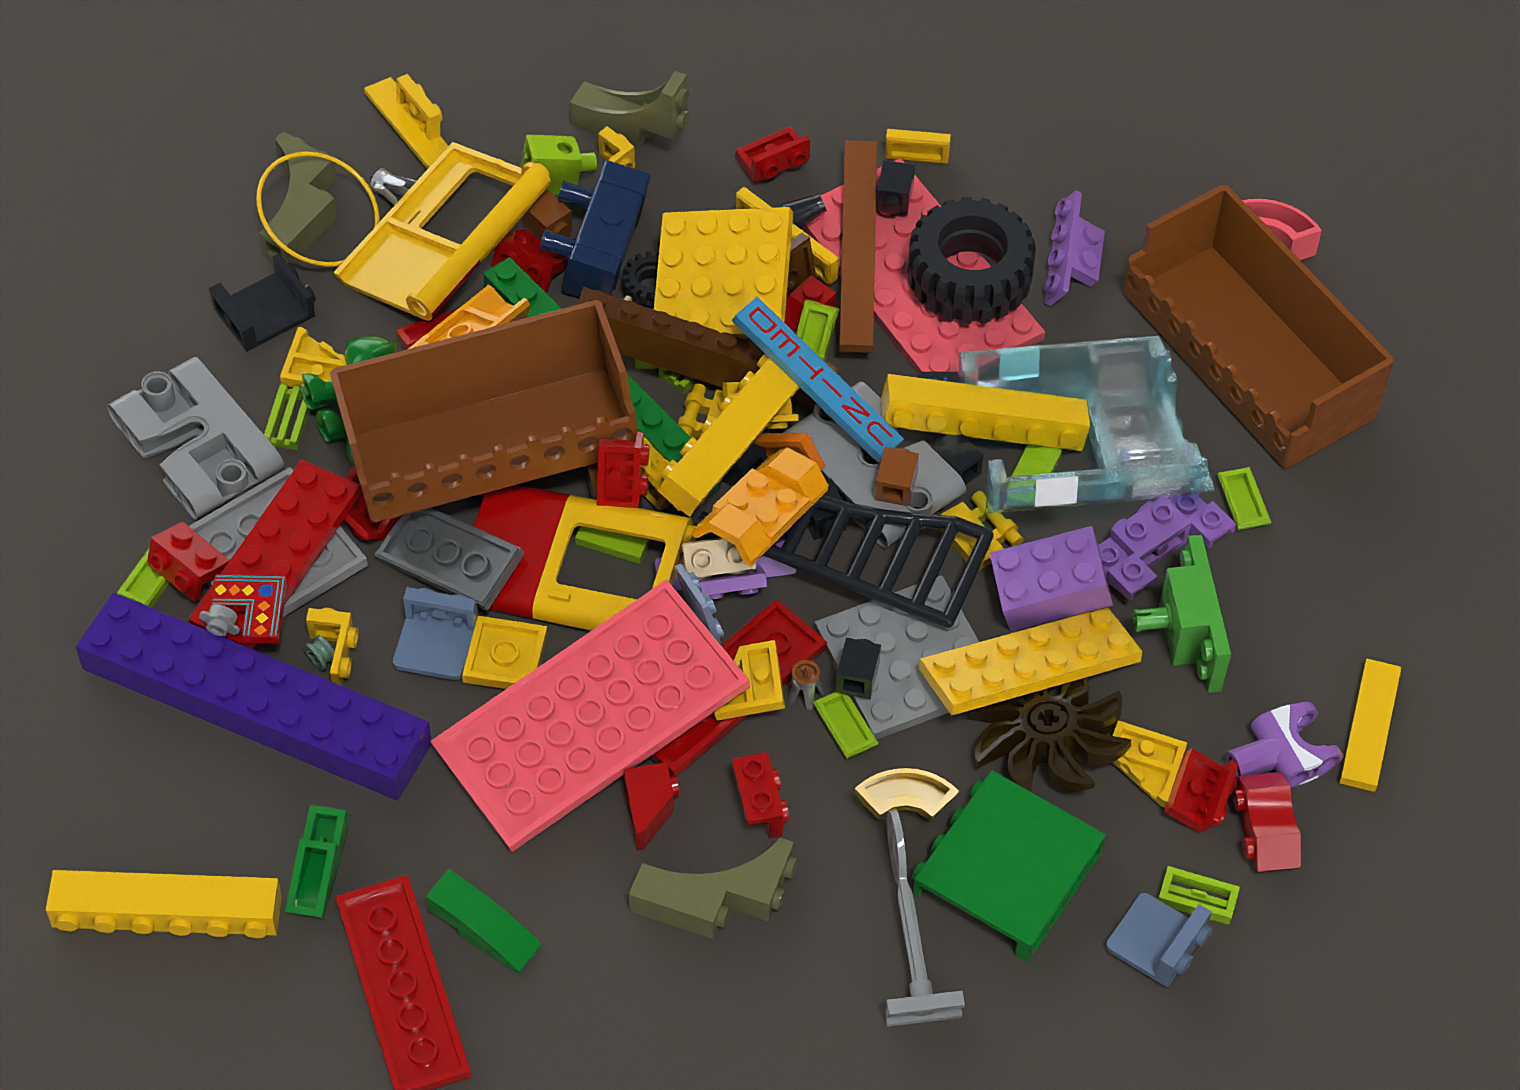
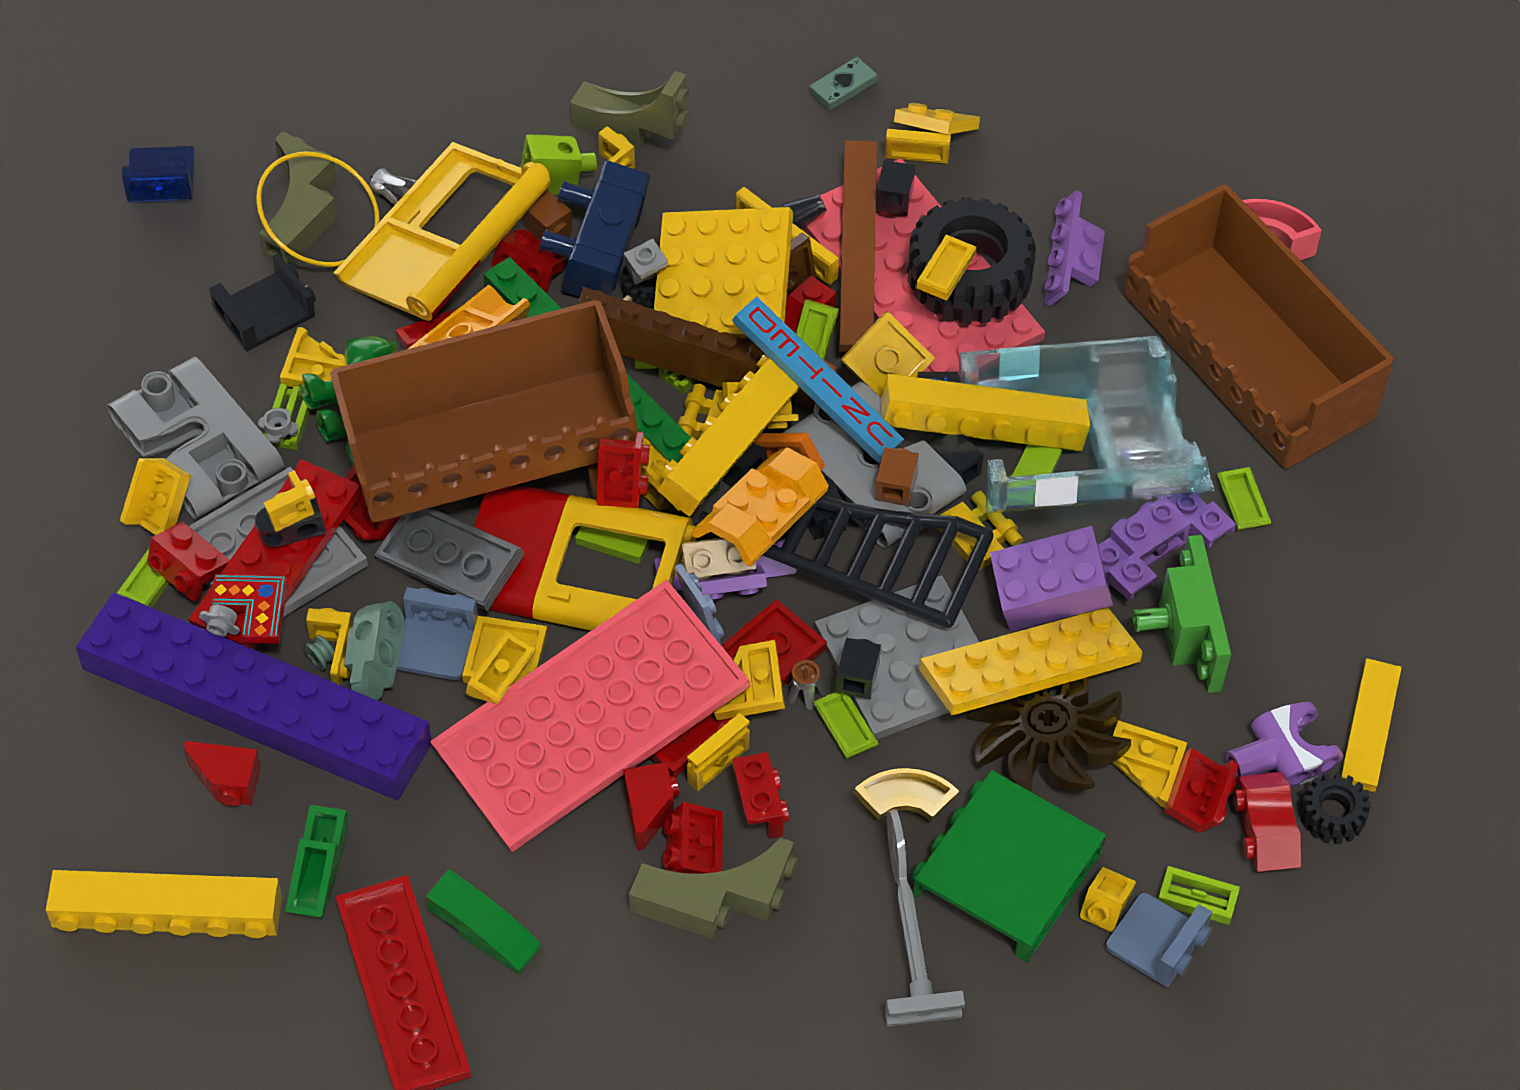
(155, 495): none -> yellow bracket
(159, 174): none -> clear blue bracket
(225, 771): none -> red slope
(274, 418): none -> light grey plate
(291, 505): none -> yellow bracket
(299, 531): none -> black leg
(375, 648): none -> sand green piece
(410, 115): yellow bracket -> none
(500, 668): none -> yellow slope
(644, 261): none -> light grey bracket
(693, 839): none -> red bracket
(718, 752): none -> yellow plate
(773, 154): red bracket -> none
(843, 83): none -> sand green tile
(884, 351): none -> yellow plate
(936, 120): none -> yellow wing
(946, 267): none -> yellow tile
(1107, 899): none -> yellow bracket
(1336, 790): none -> black tyre

